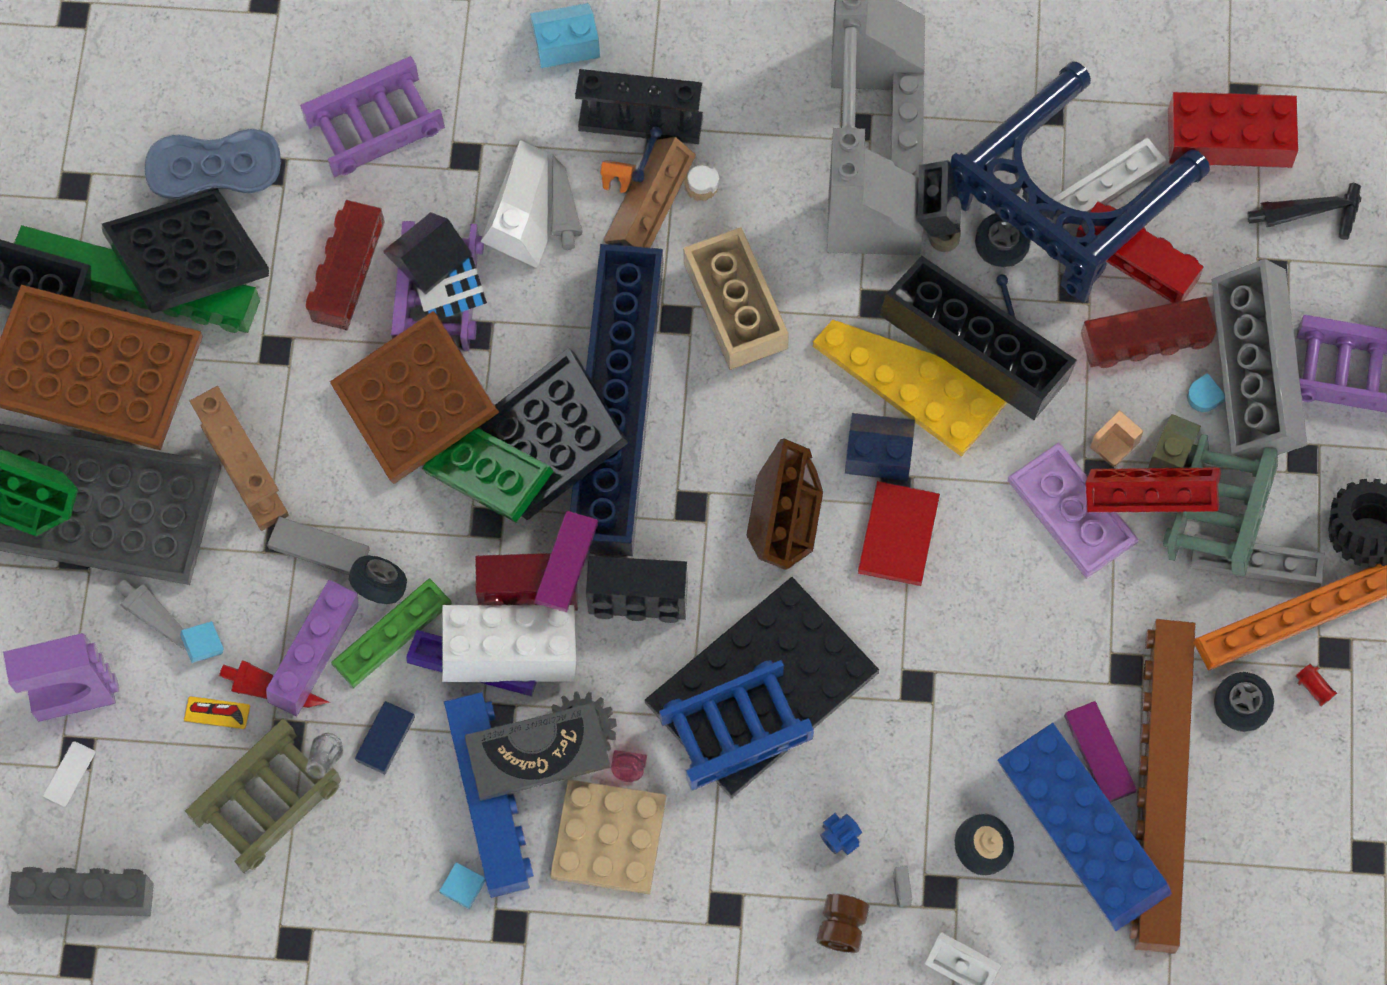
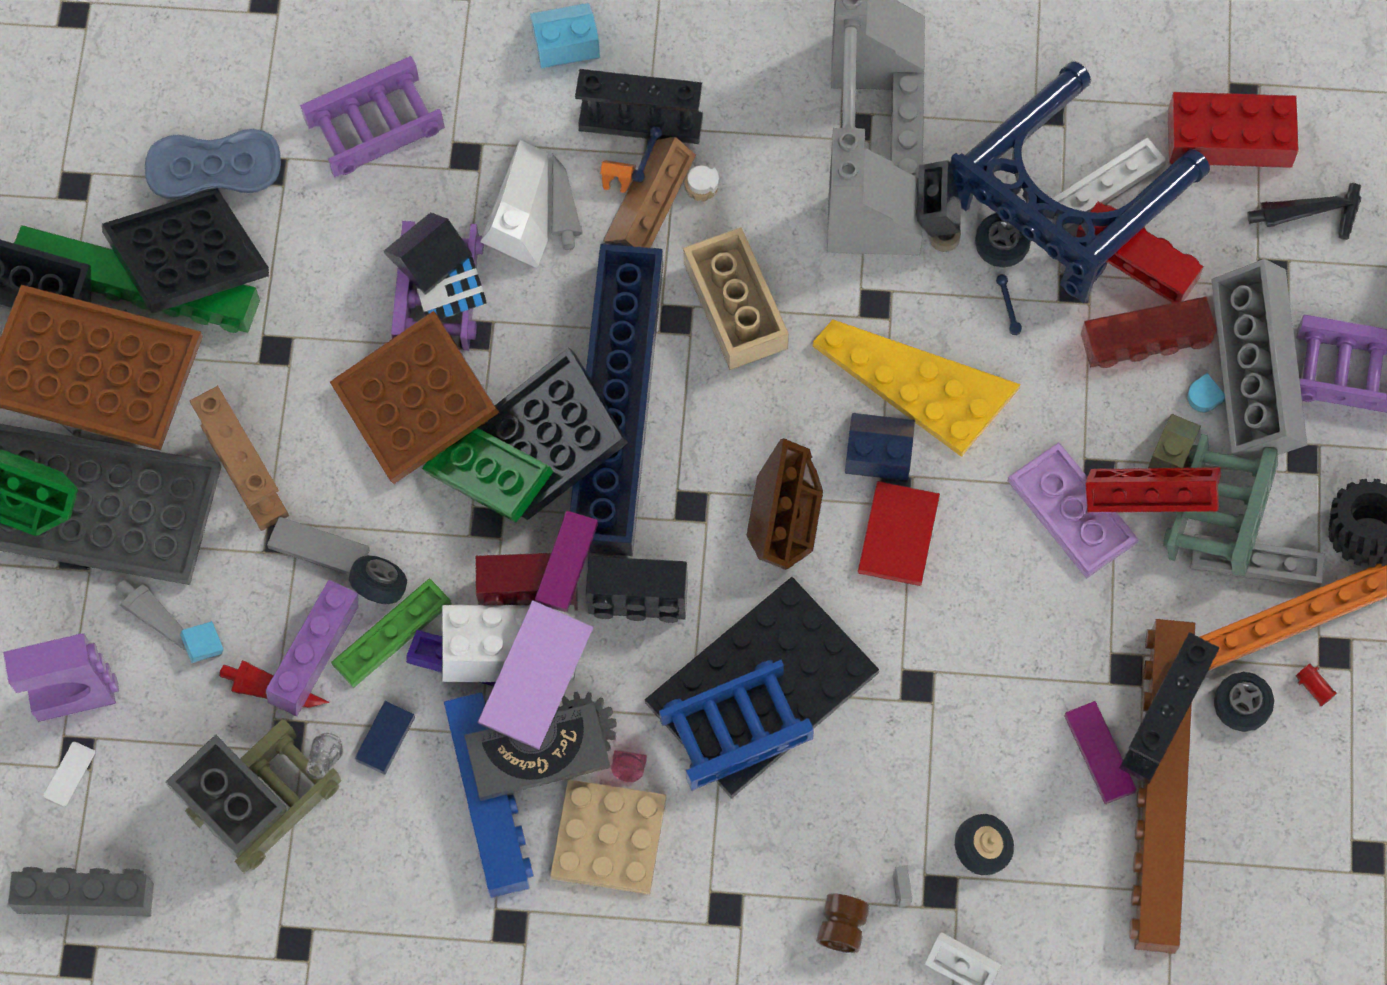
(217, 712): yellow sticker -> none
(226, 796): none -> dark grey brick
(345, 264): clear red brick -> none
(462, 885): medium azure tile -> none
(535, 675): none -> lavender tile
(841, 834): blue gear -> none
(977, 337): black brick -> none
(1084, 827): blue brick -> none
(1116, 439): light nougat panel -> none
(1169, 707): none -> black fence

